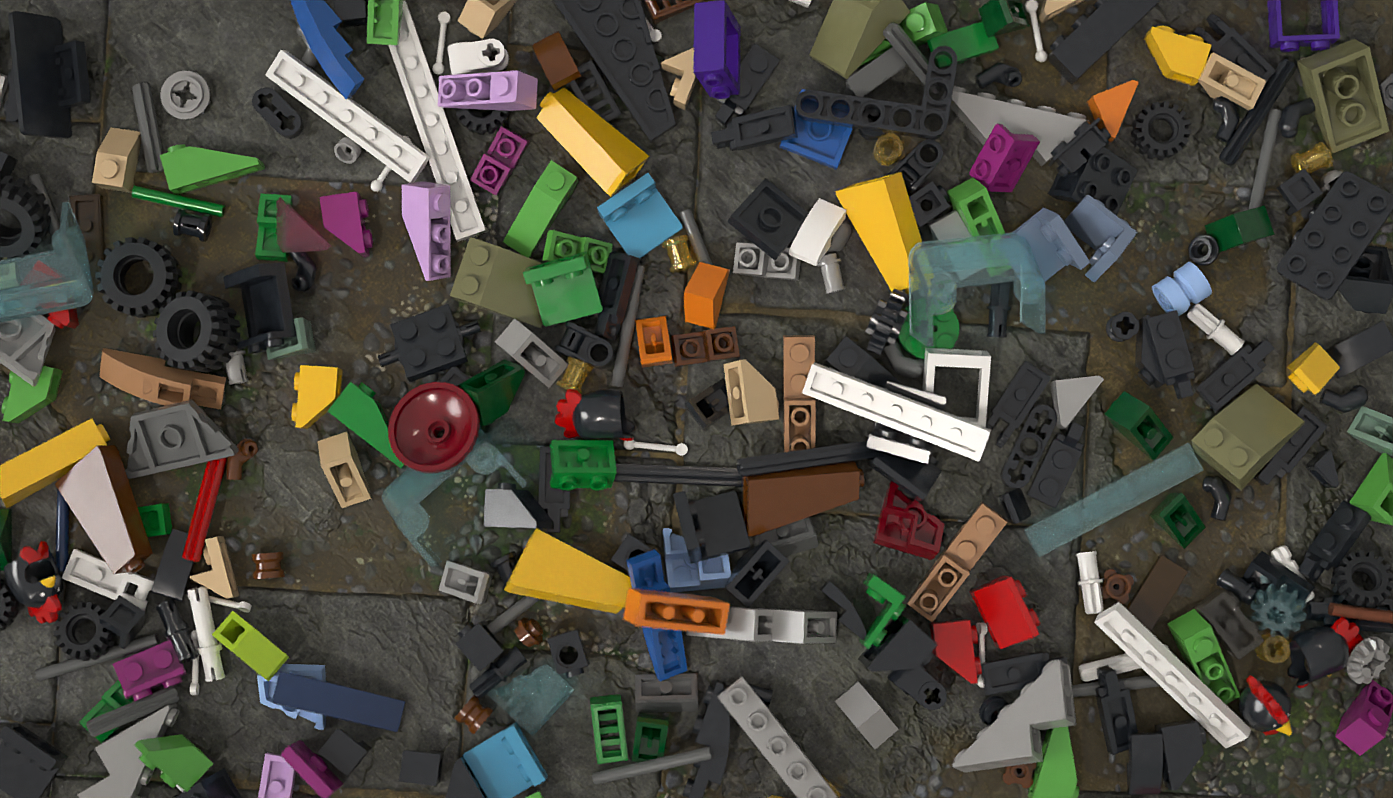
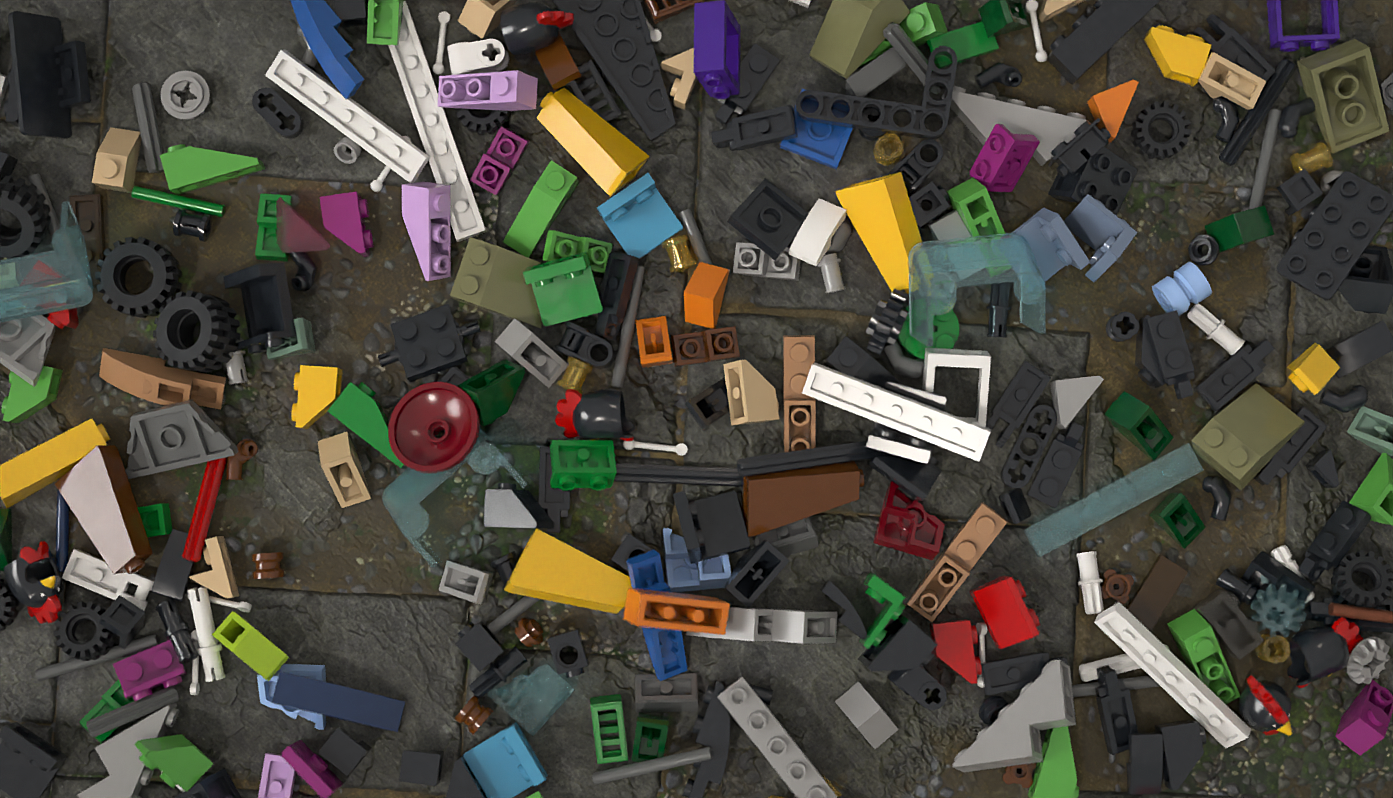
(532, 26): none -> black piece

